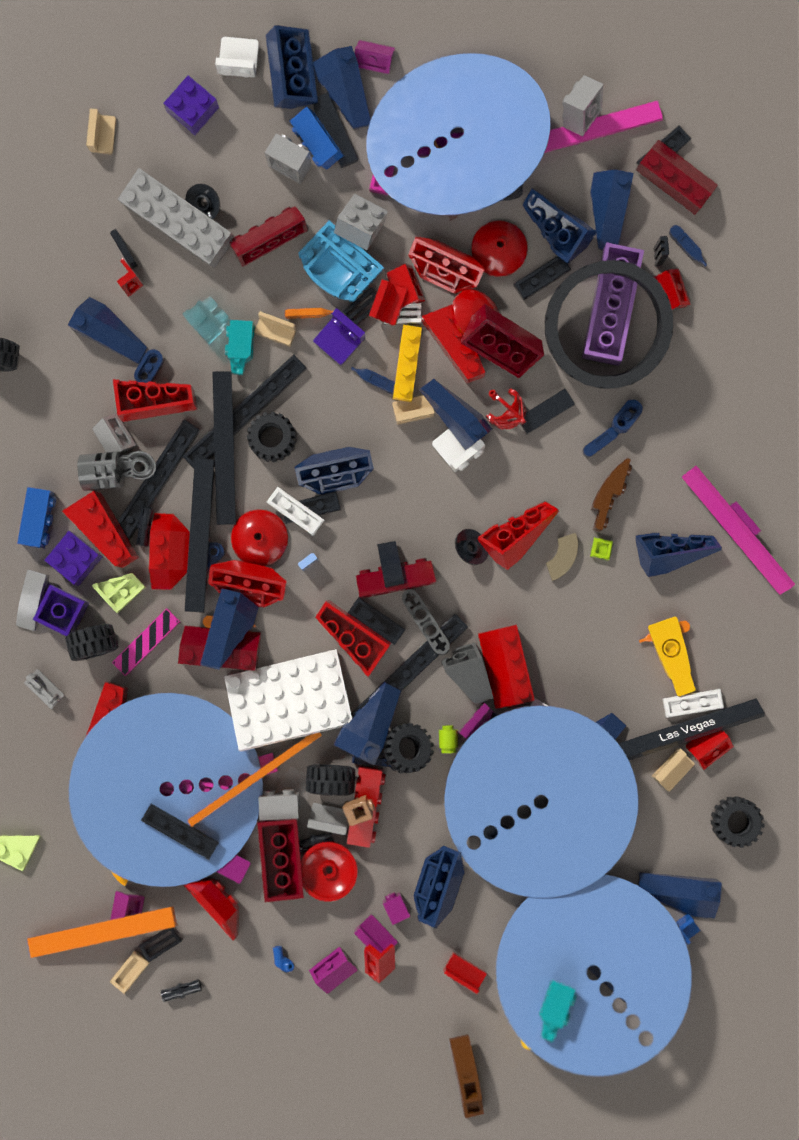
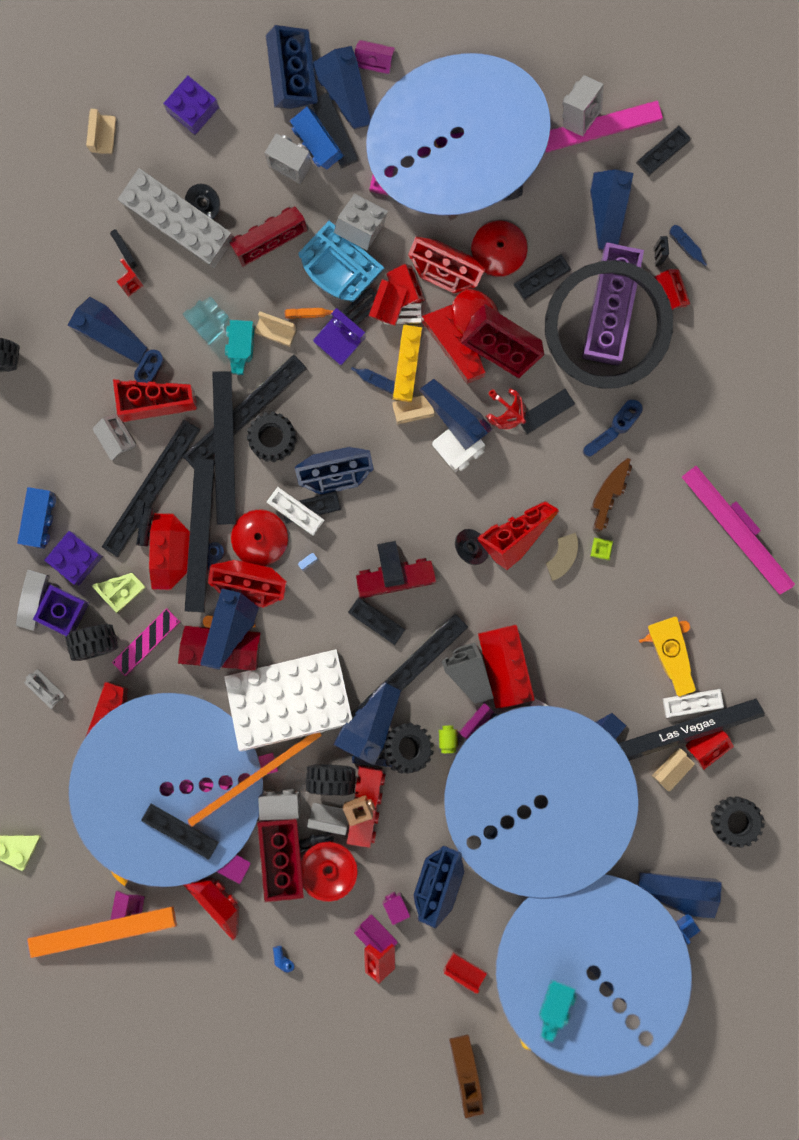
(101, 527): red wedge -> none
(110, 468): dark grey cylinder -> none
(129, 972): tan tile -> none
(146, 952): black tile -> none
(181, 990): black pin -> none
(238, 57): white bracket -> none
(332, 970): magenta panel -> none
(353, 636): red wedge -> none
(427, 621): dark grey beam -> none
(562, 229): dark blue wedge -> none
(665, 554): dark blue wedge -> none
(676, 177): dark red slope -> none

